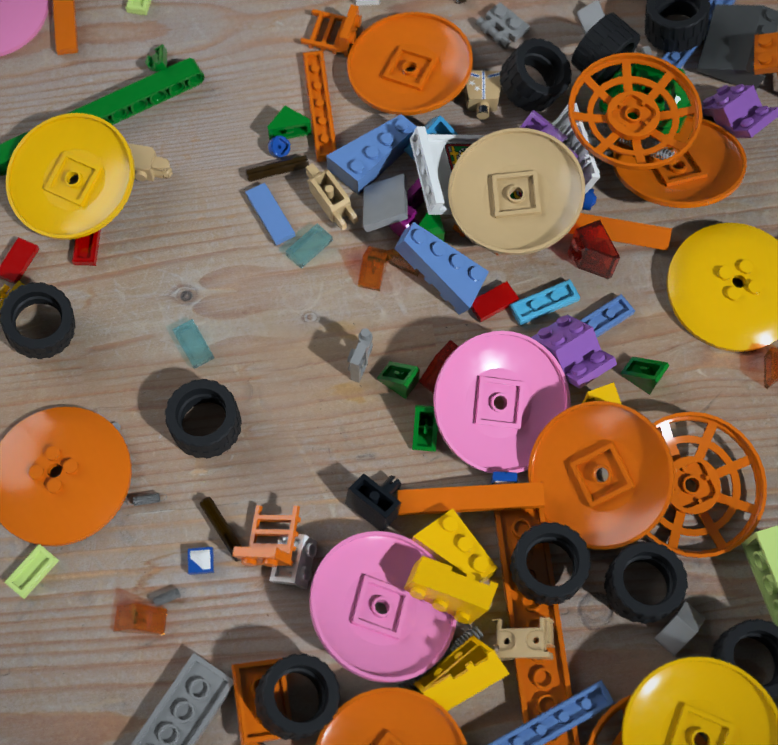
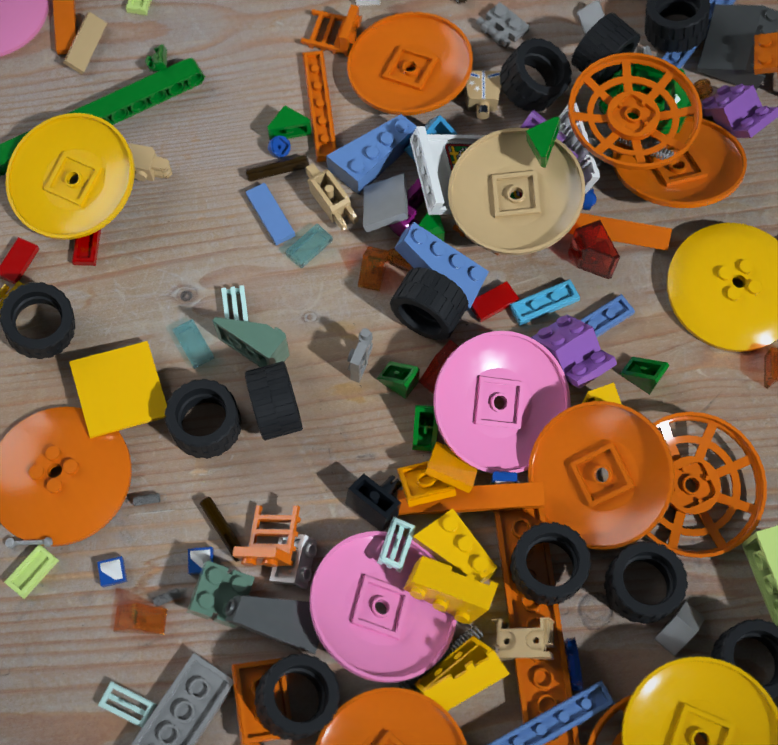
(11, 543): none -> light grey hinge
(85, 43): none -> tan tile
(112, 571): none -> tile
(118, 389): none -> yellow piece
(146, 714): none -> light aqua tile
(216, 589): none -> sand green piece
(233, 291): none -> light aqua tile
(253, 340): none -> sand green slope
(273, 400): none -> black tyre
(276, 619): none -> dark grey slope
(390, 561): none -> light aqua tile
(422, 488): none -> light orange tile
(429, 303): none -> black tyre
(450, 469): none -> light orange tile
(542, 139): none -> green slope
(573, 664): none -> clear blue tile
(703, 88): none -> clear orange bush

